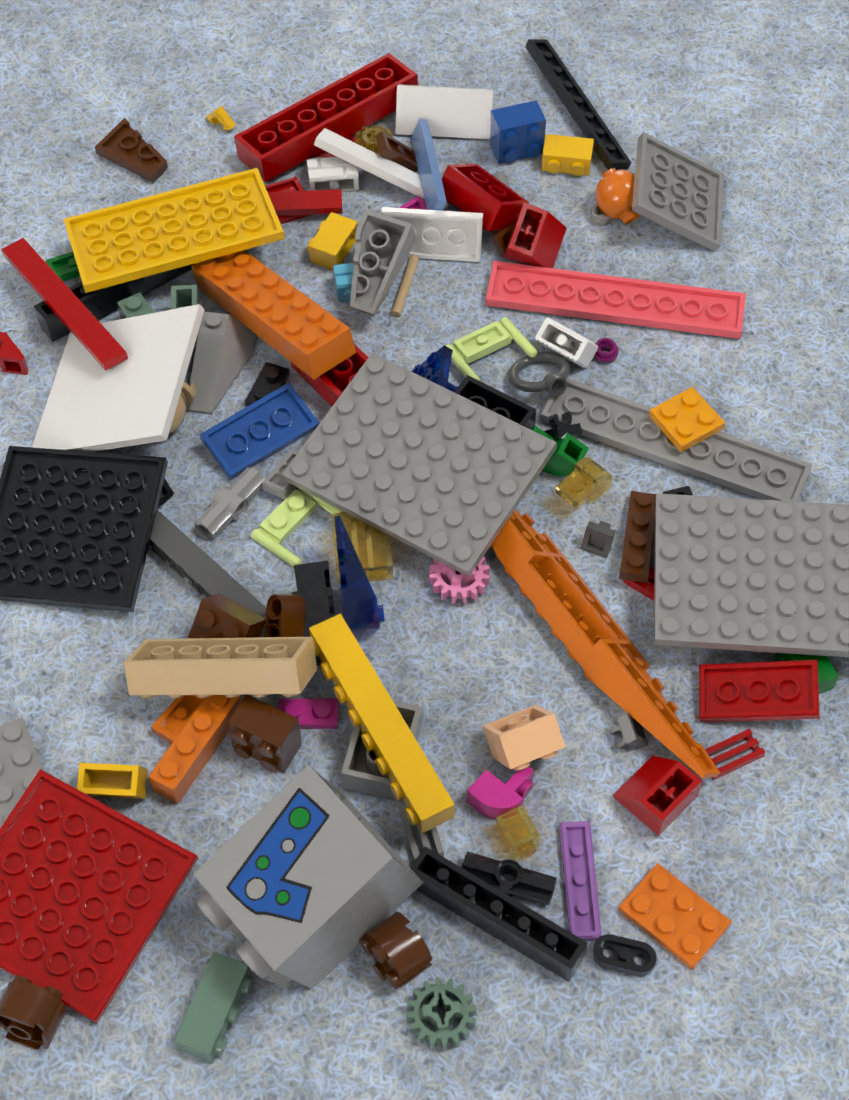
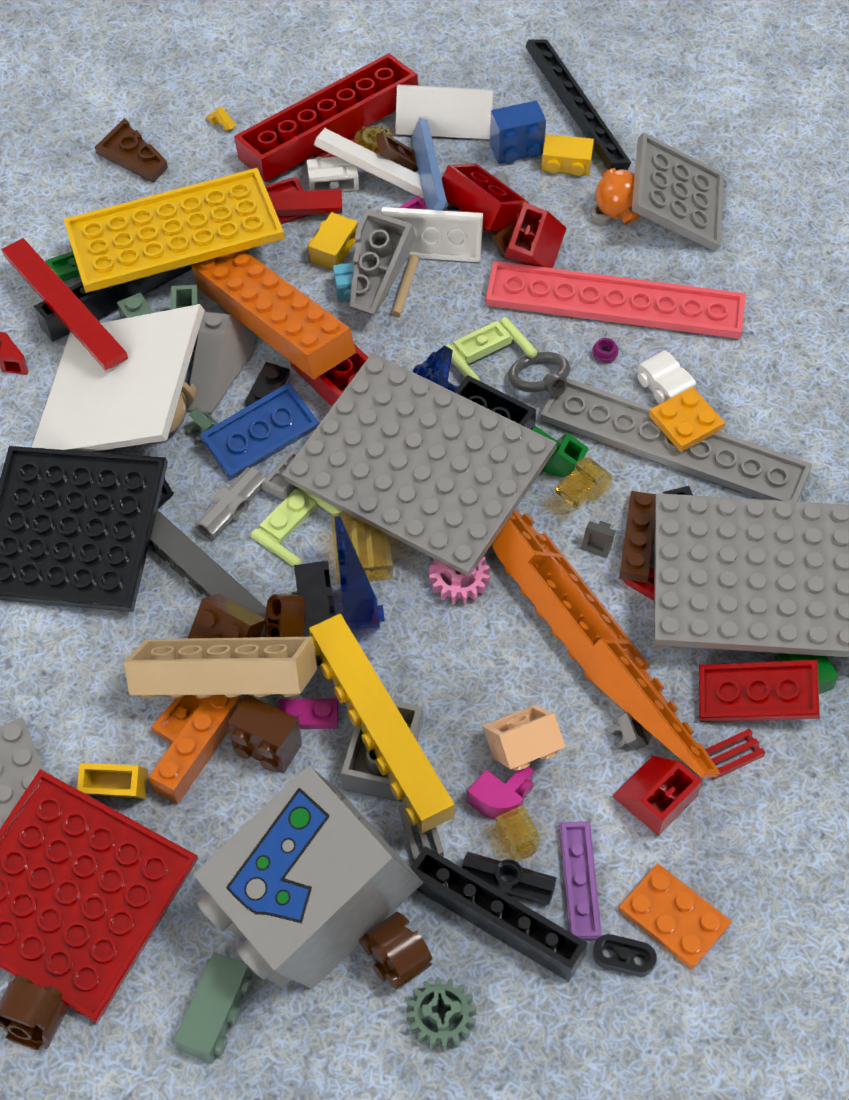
(202, 421): none -> sand green tile
(560, 429): black tile -> none
(566, 343): white brick -> none
(664, 376): none -> white brick

